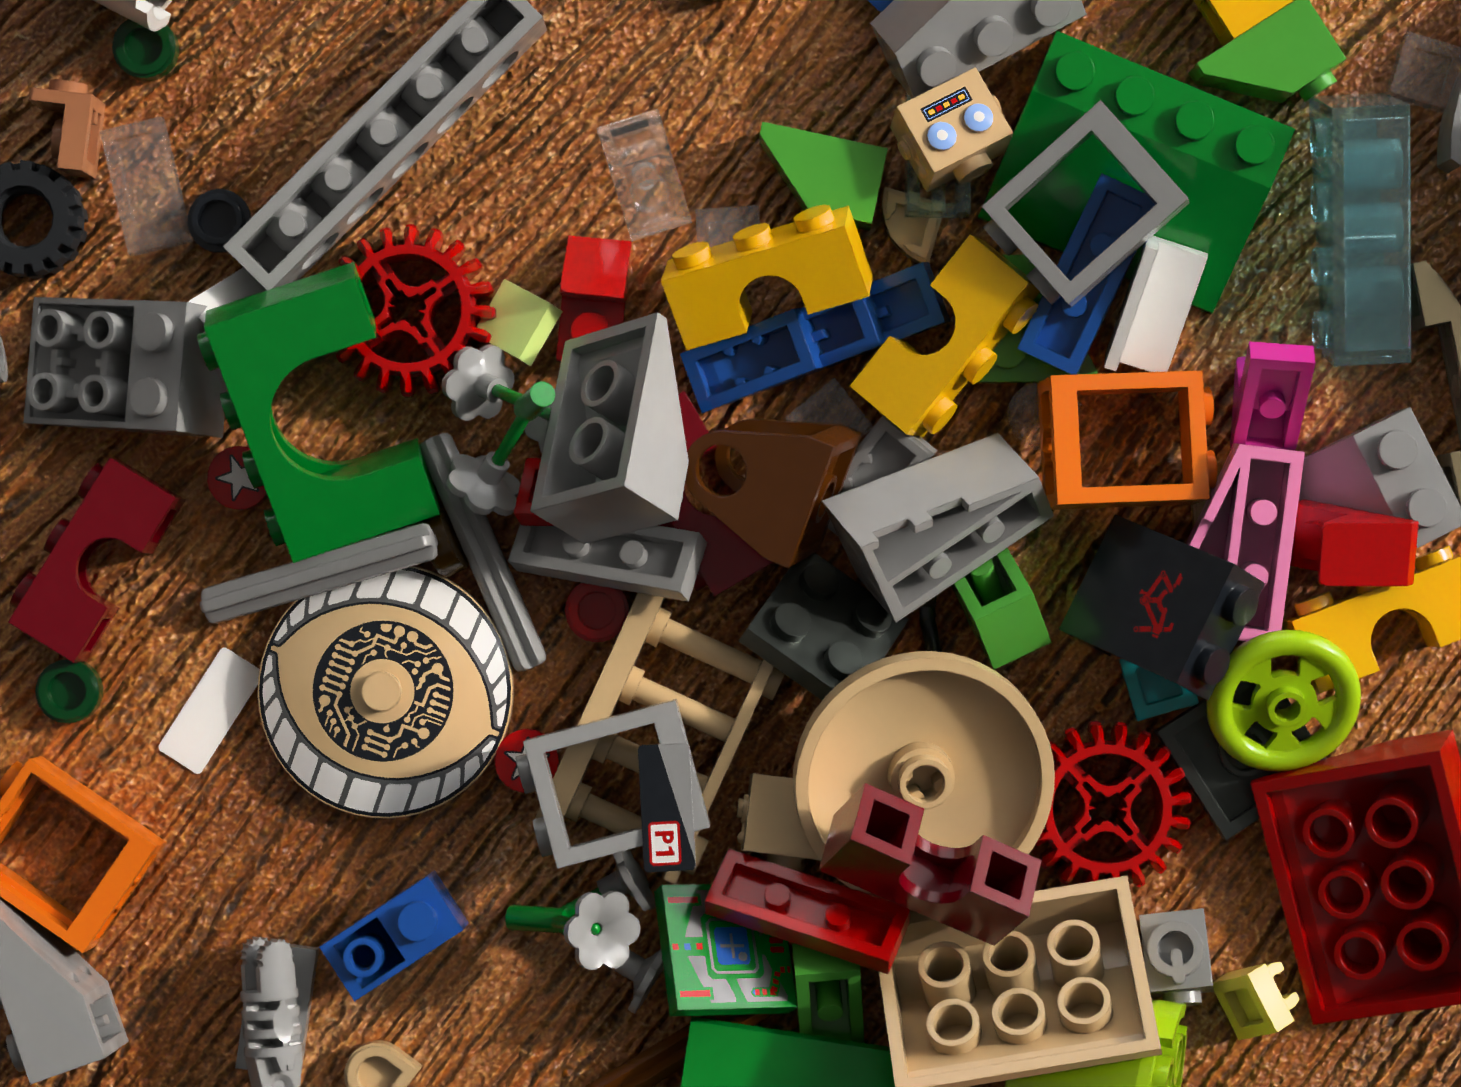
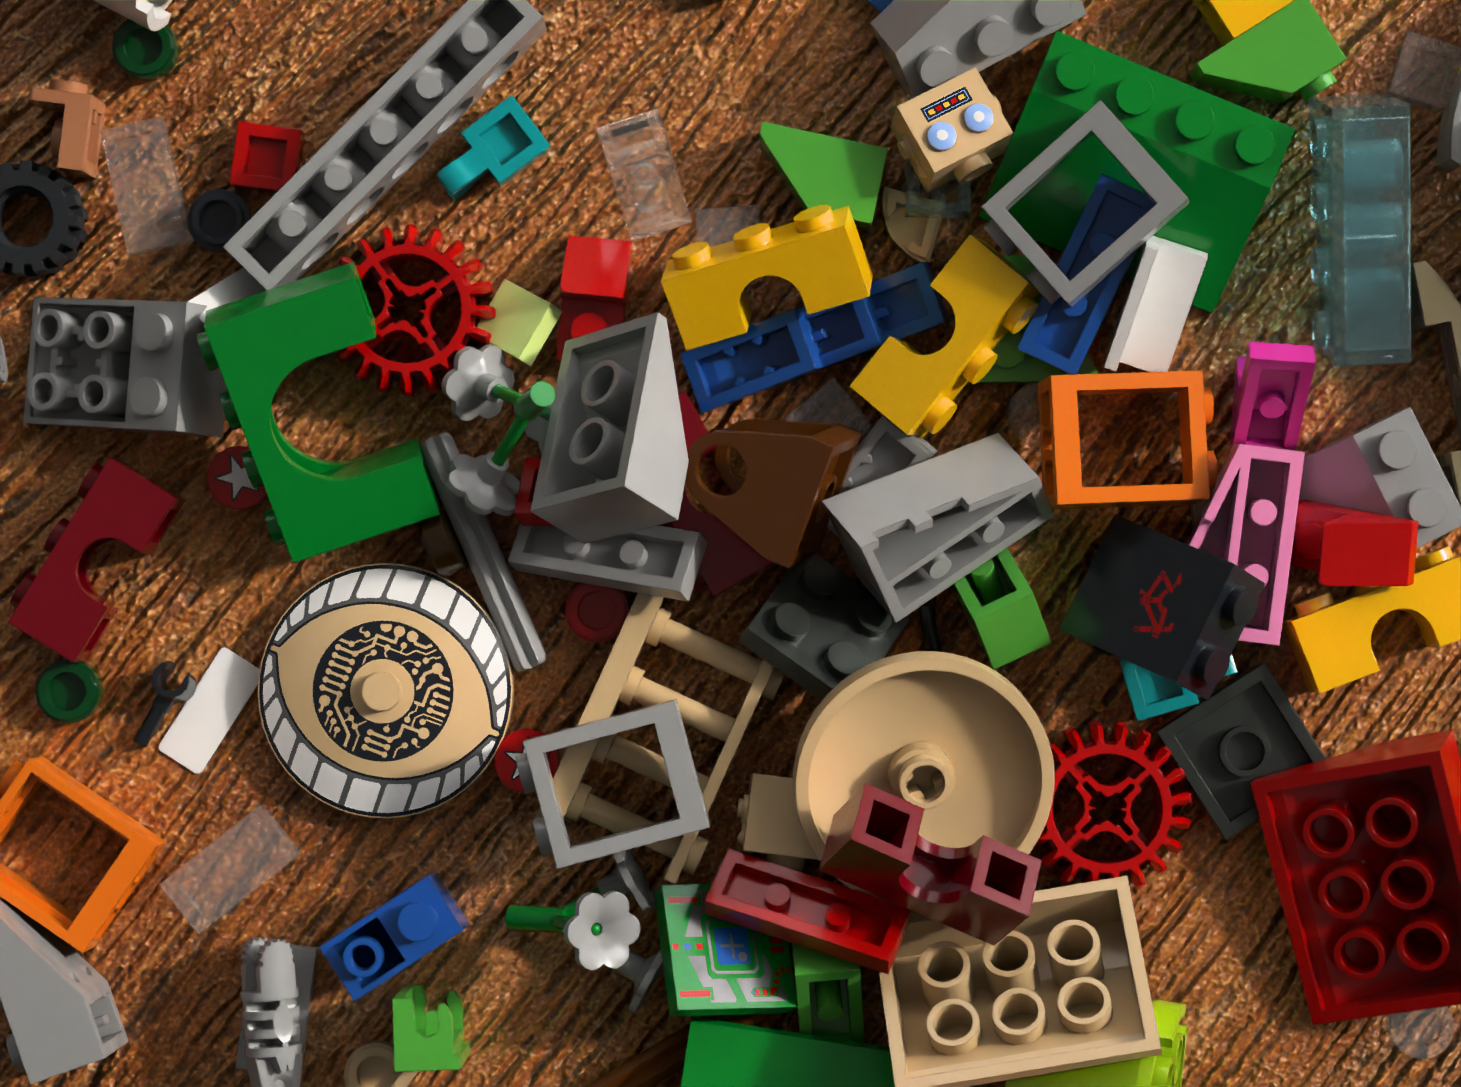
(163, 701): none -> black hand
(230, 869): none -> clear tile
(265, 156): none -> red tile
(319, 573): light grey axle -> none
(428, 1039): none -> bright green hinge
(500, 144): none -> teal plate
(666, 807): sticker -> none
(1177, 955): light grey brick -> none
(1253, 664): lime plate -> none
(1254, 1000): light yellow tile -> none
(1421, 1032): none -> clear tile

